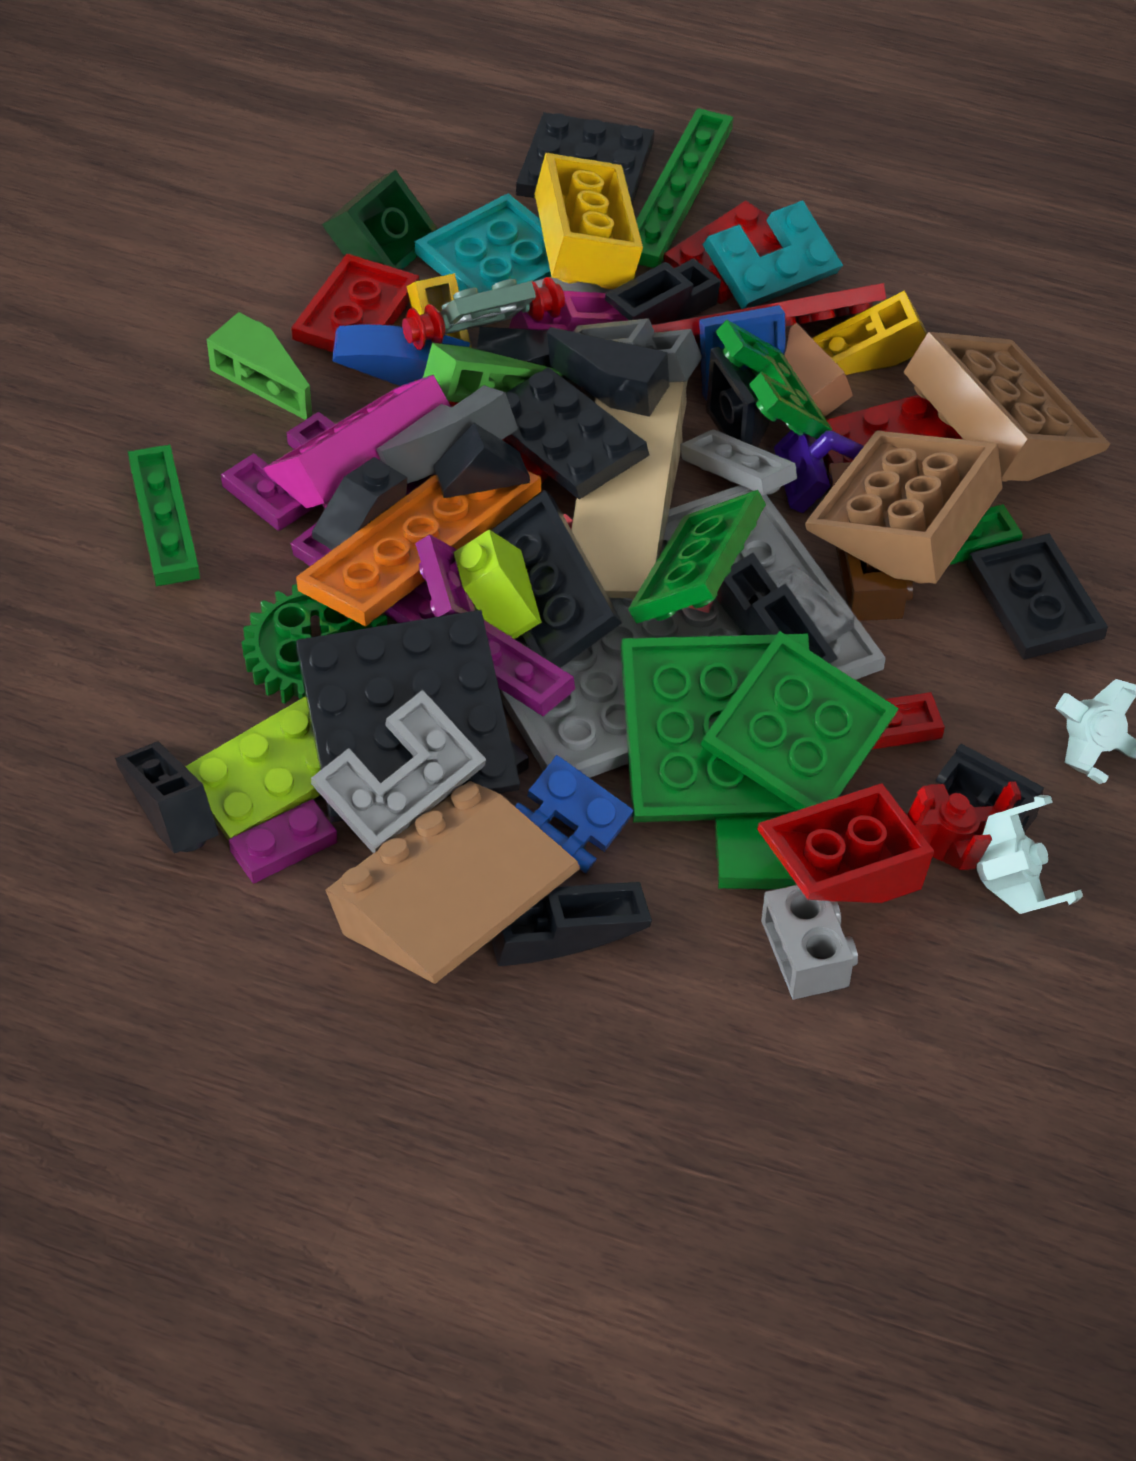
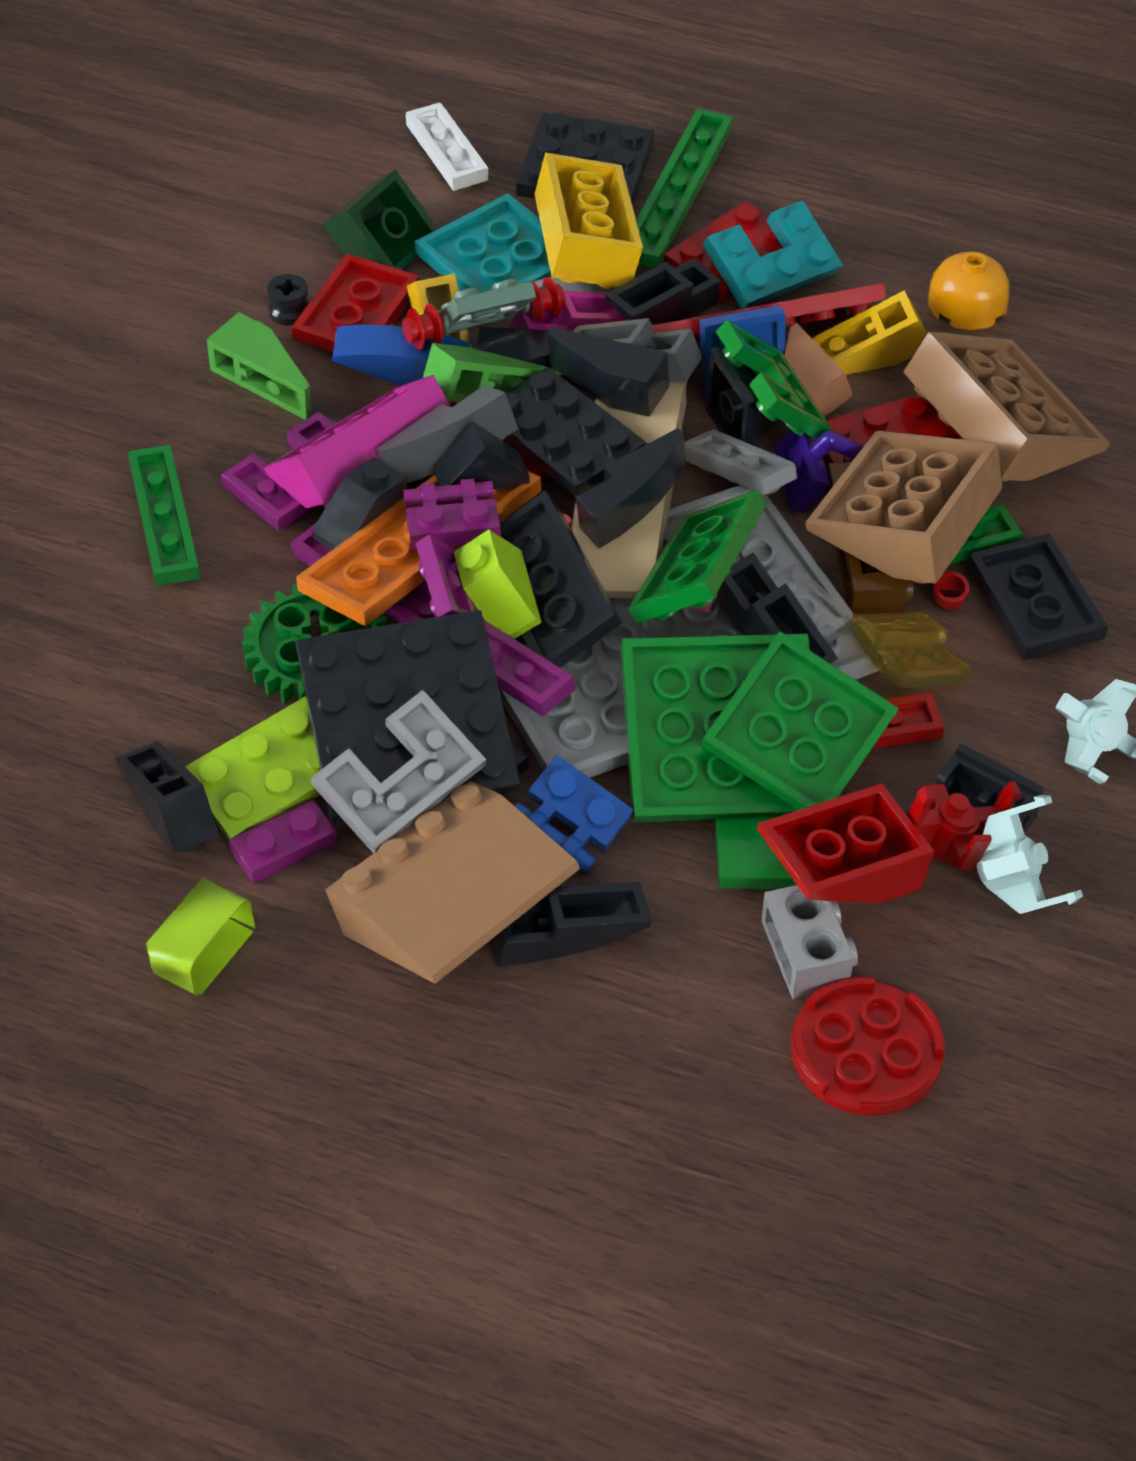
(200, 936): none -> lime piece
(287, 298): none -> black wheel
(447, 146): none -> white plate
(451, 523): none -> magenta plate
(631, 488): none -> black slope
(867, 1046): none -> red tile
(909, 649): none -> clear yellow slope
(948, 588): none -> red hinge
(969, 291): none -> light orange cylinder

